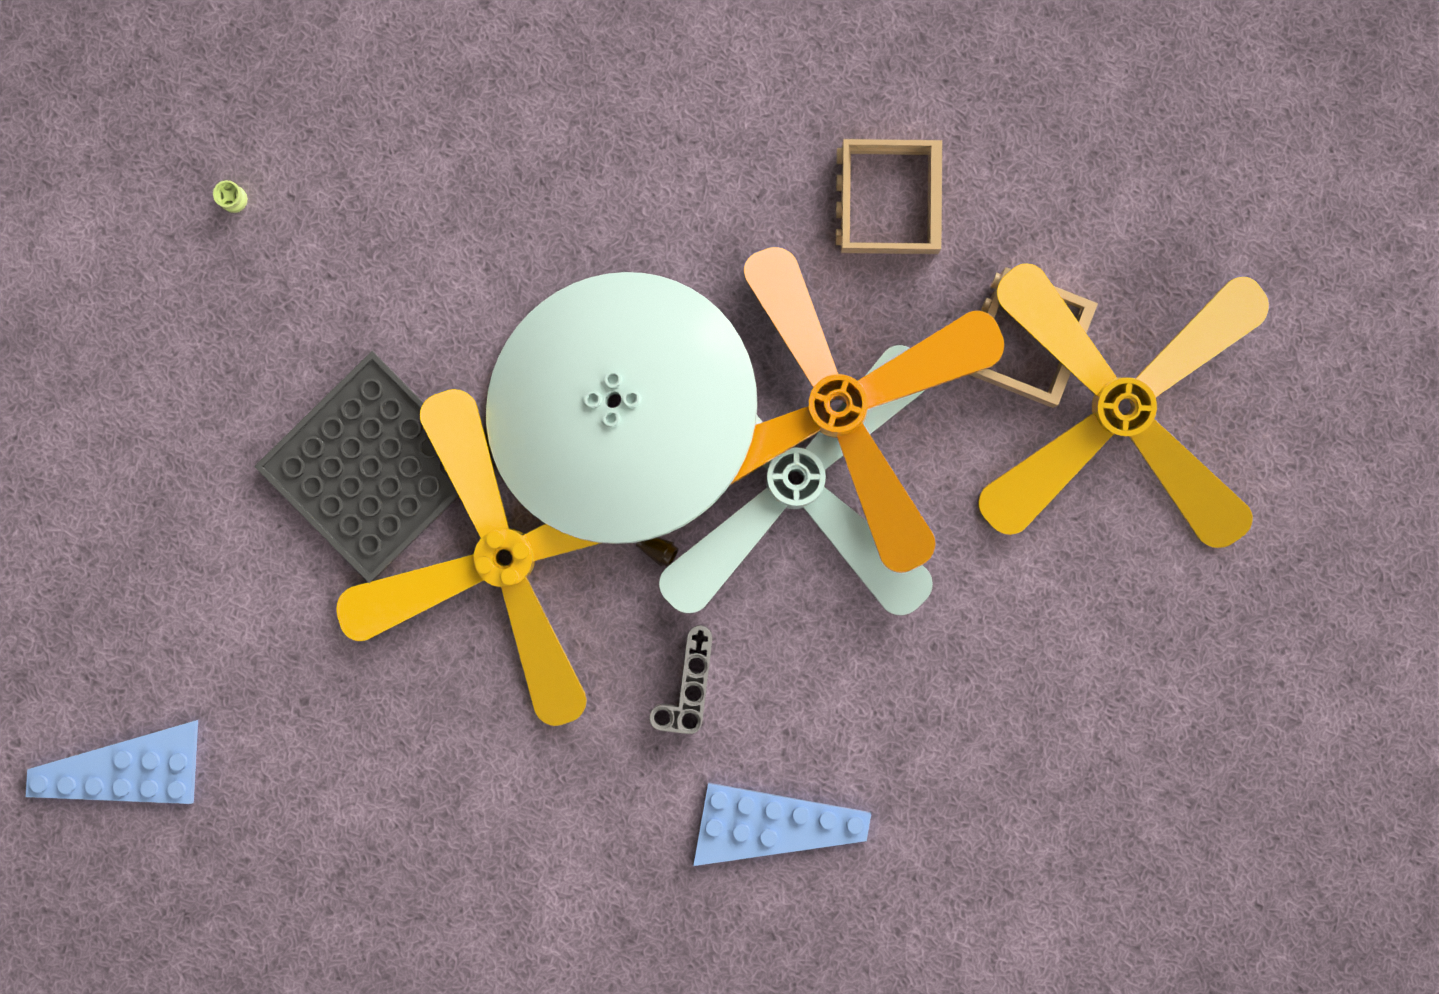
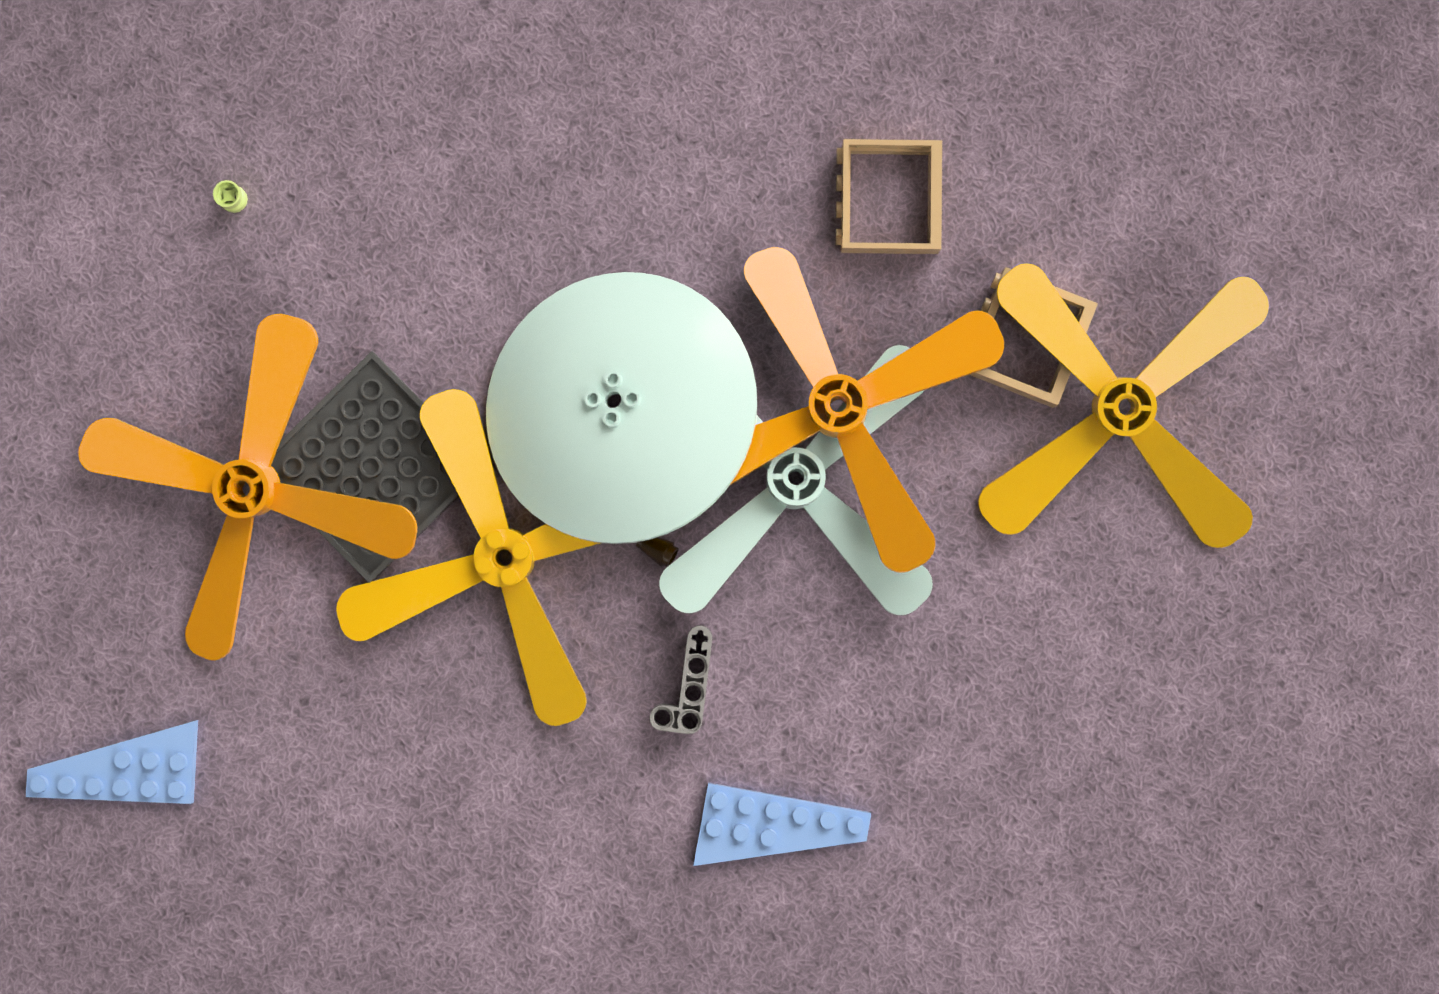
(278, 370): none -> light orange piece

